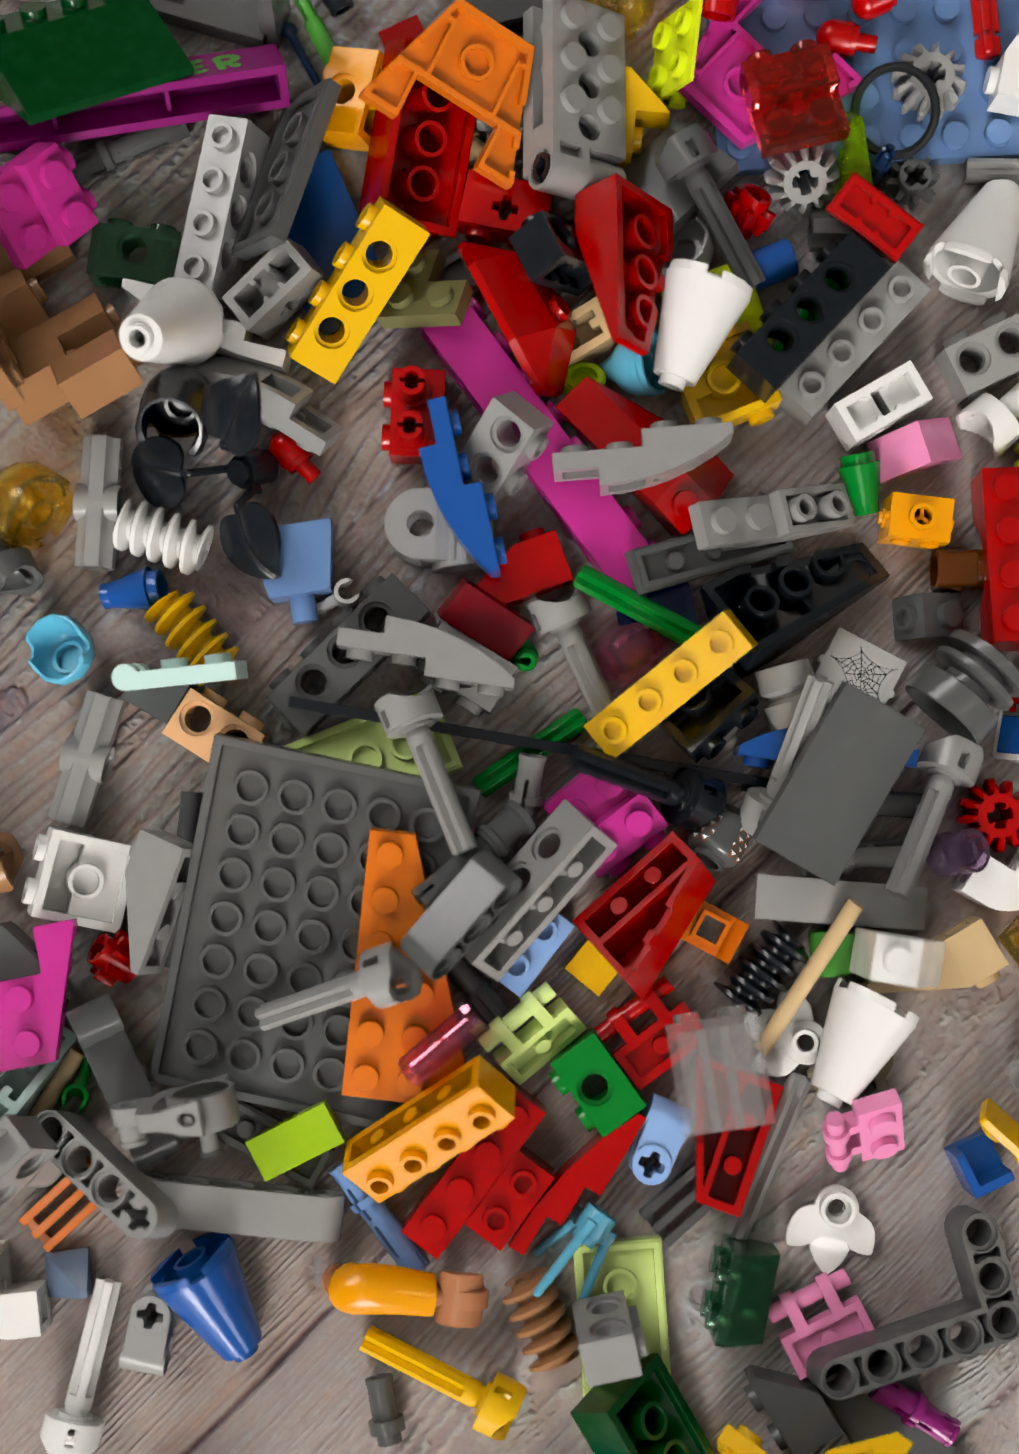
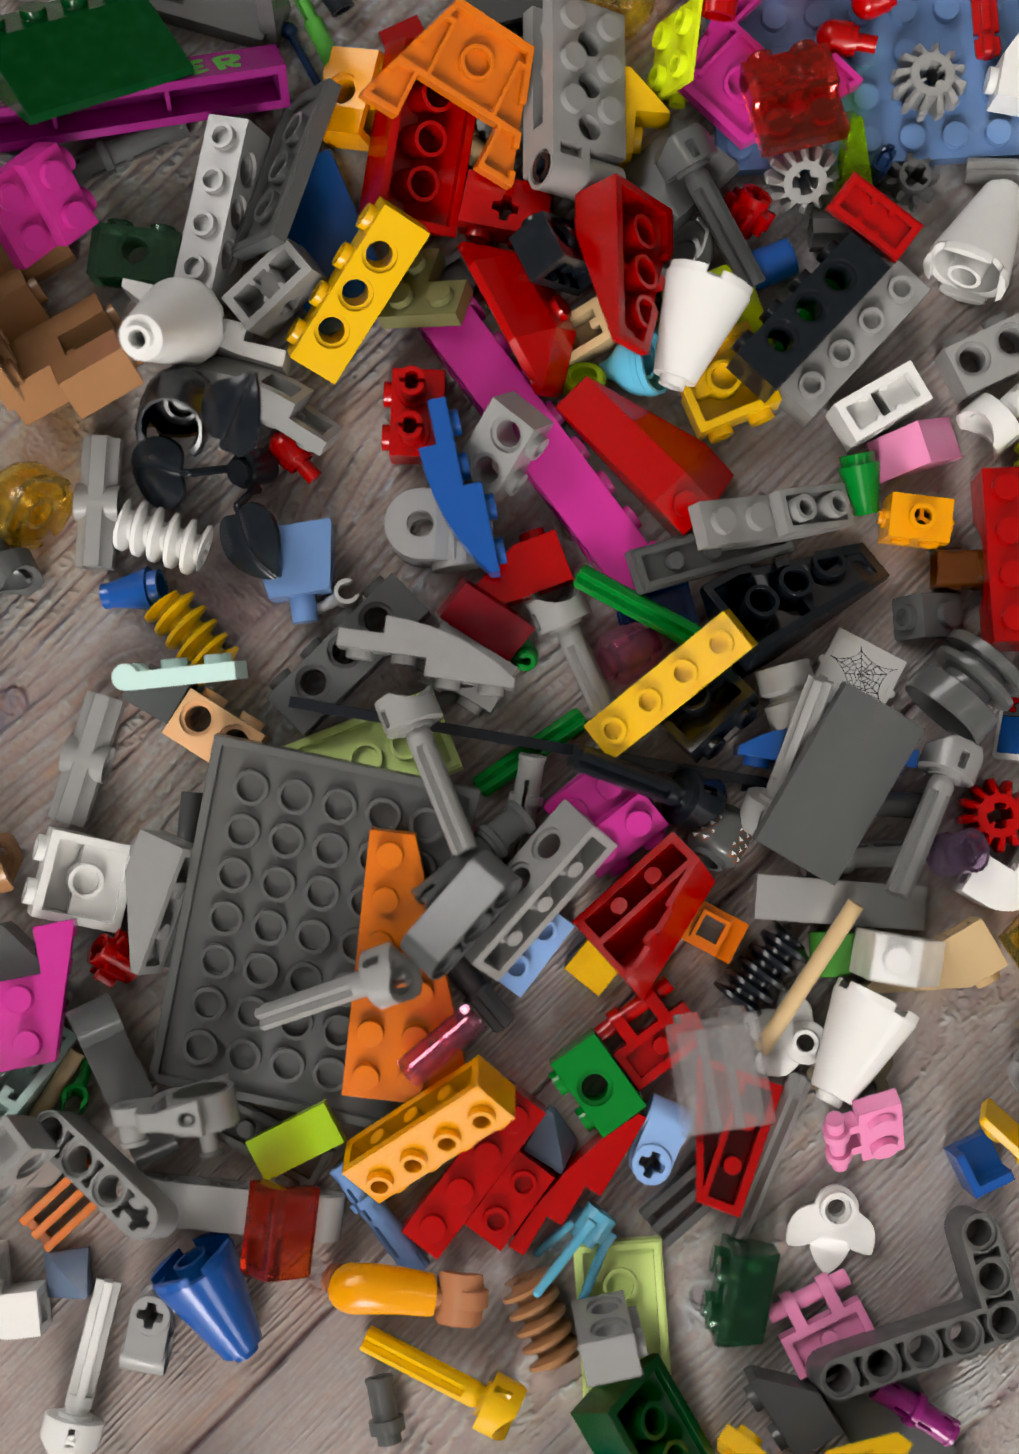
(60, 649): medium azure hair -> none
(279, 1231): none -> clear red panel
(538, 1040): yellowish green plate -> none
(551, 1140): none -> sand blue slope
(664, 455): light grey slope -> none
(933, 95): black tyre -> none

